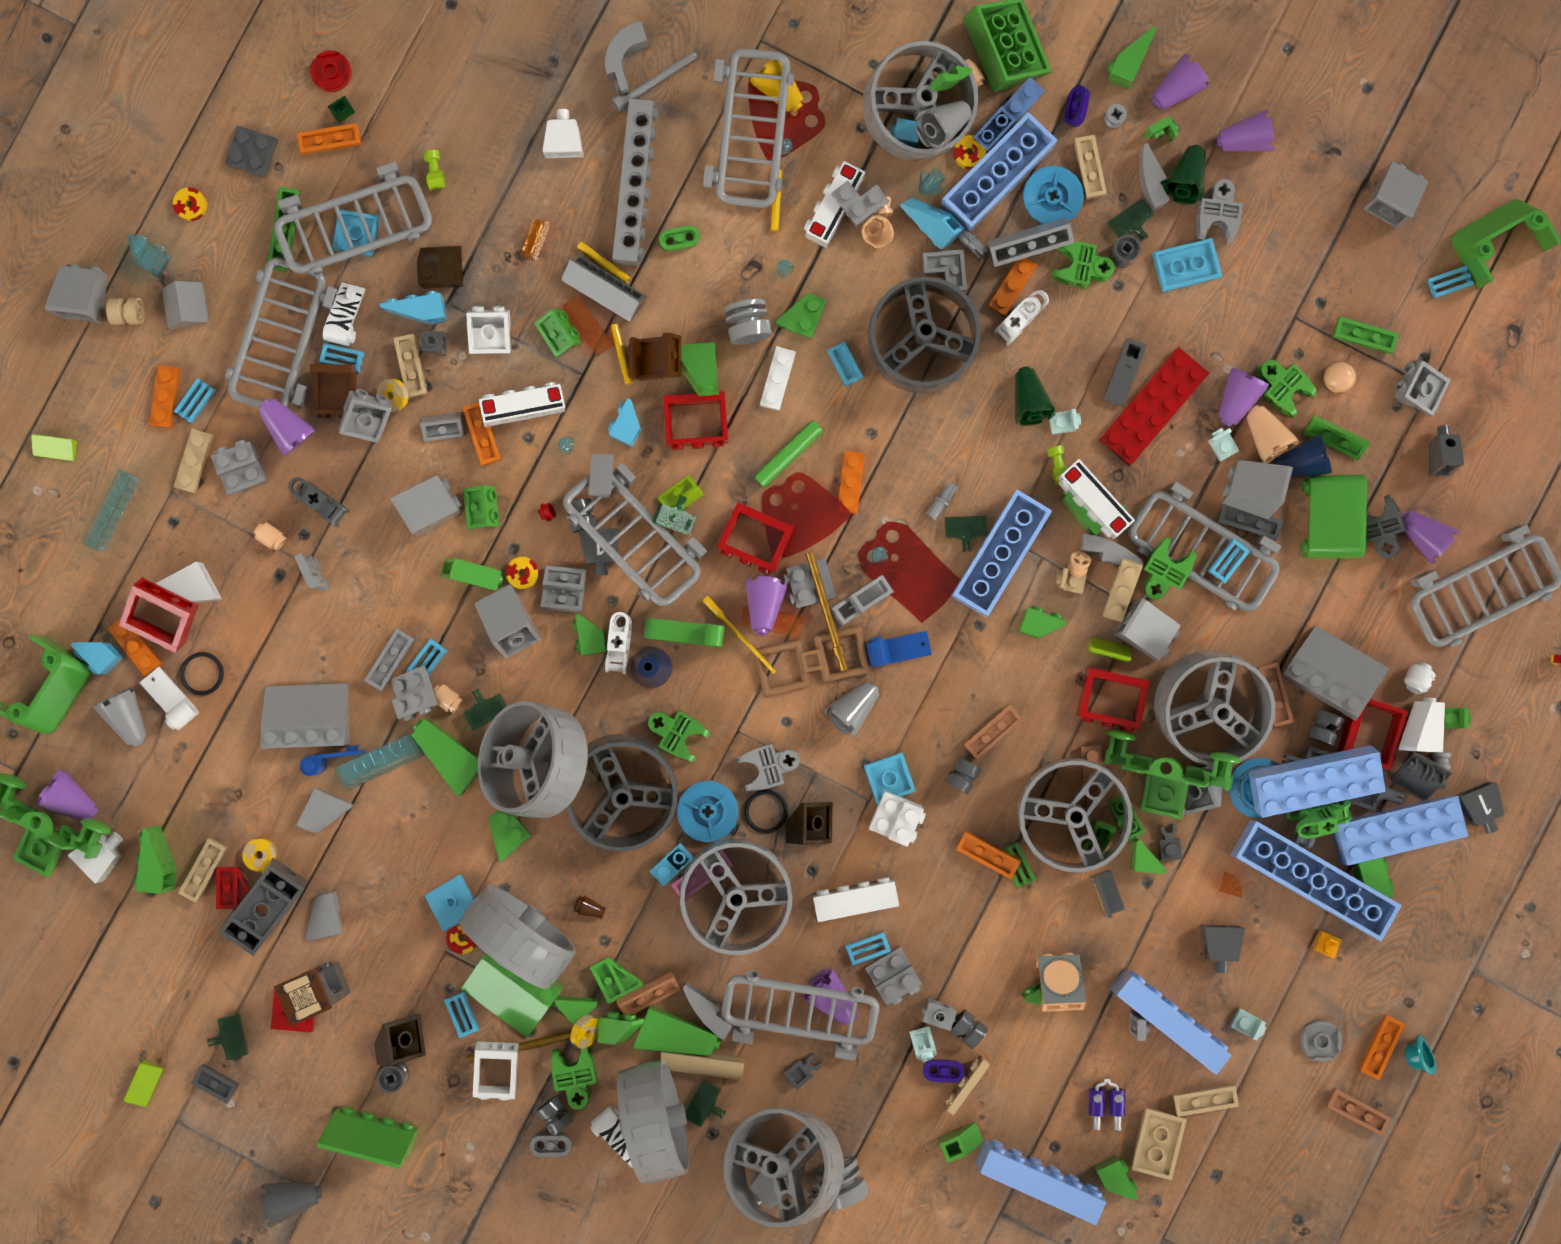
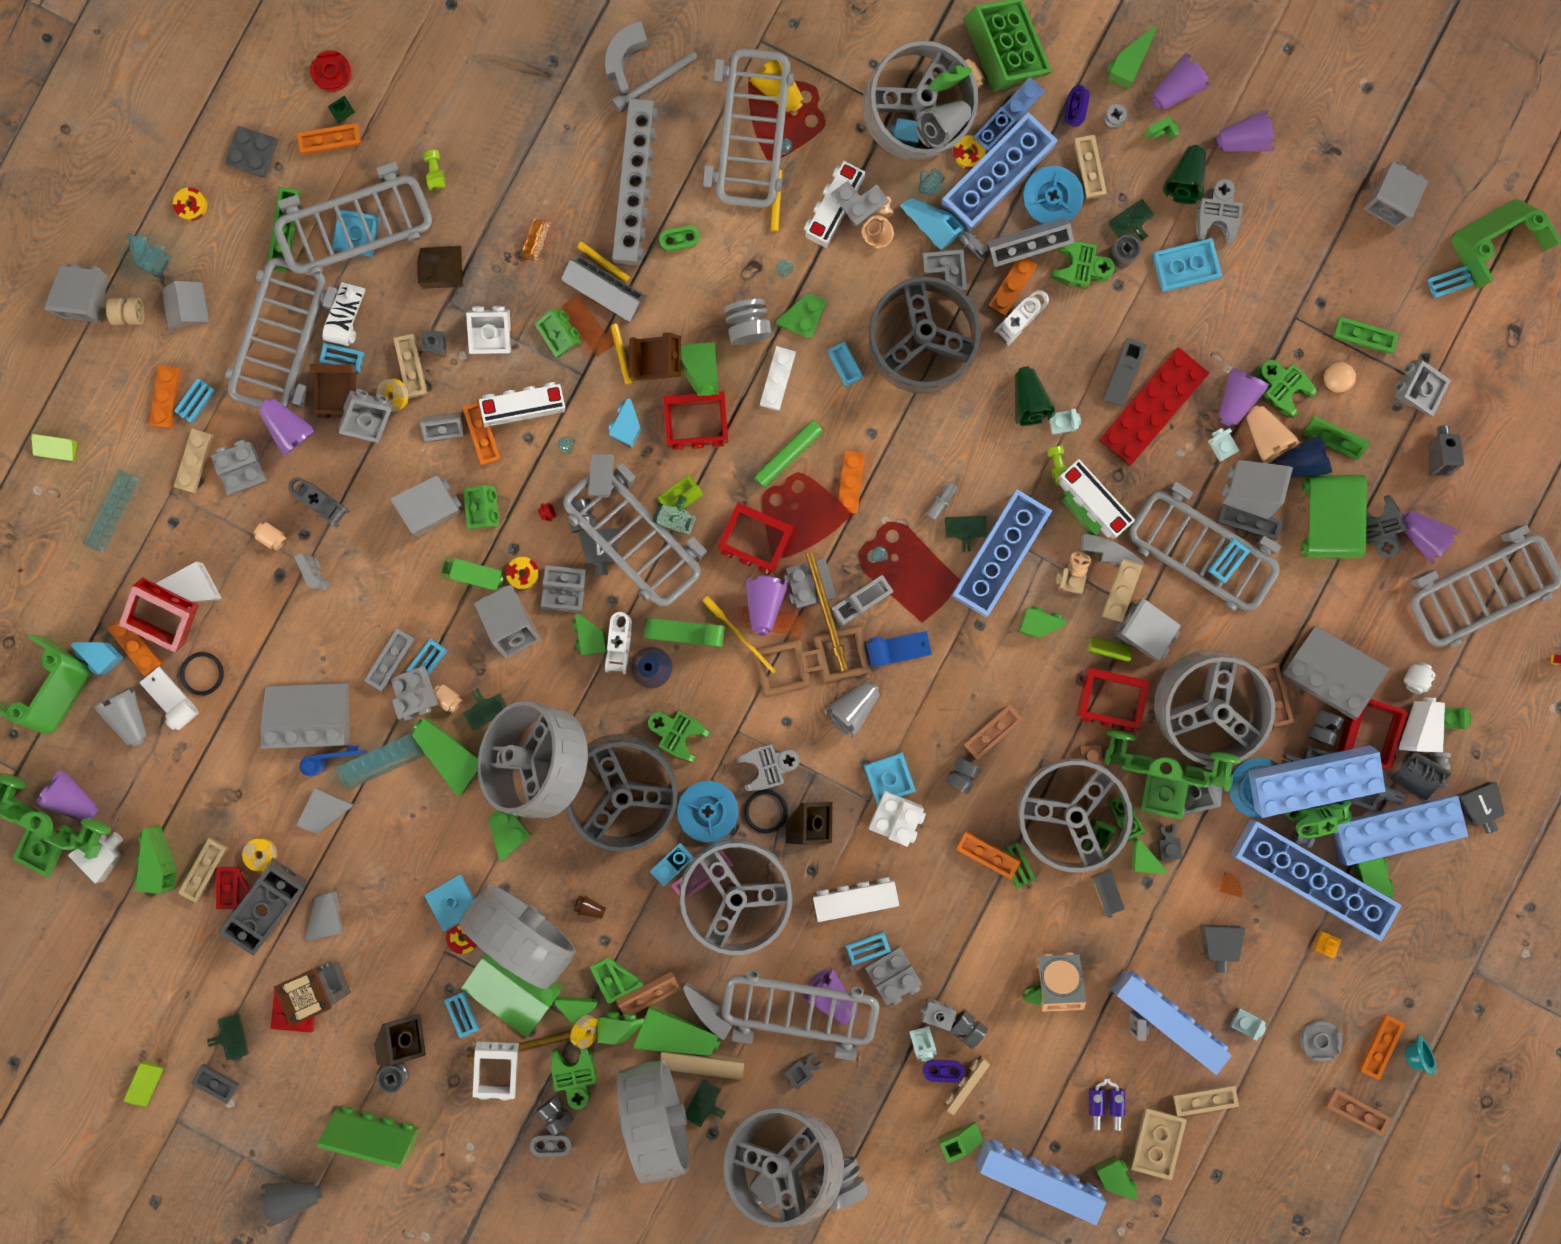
(424, 309): medium azure slope -> none
(562, 137): white torso -> none
(608, 1127): white door -> none
(1151, 179): light grey slope -> none
(1162, 577): bright green piece -> none

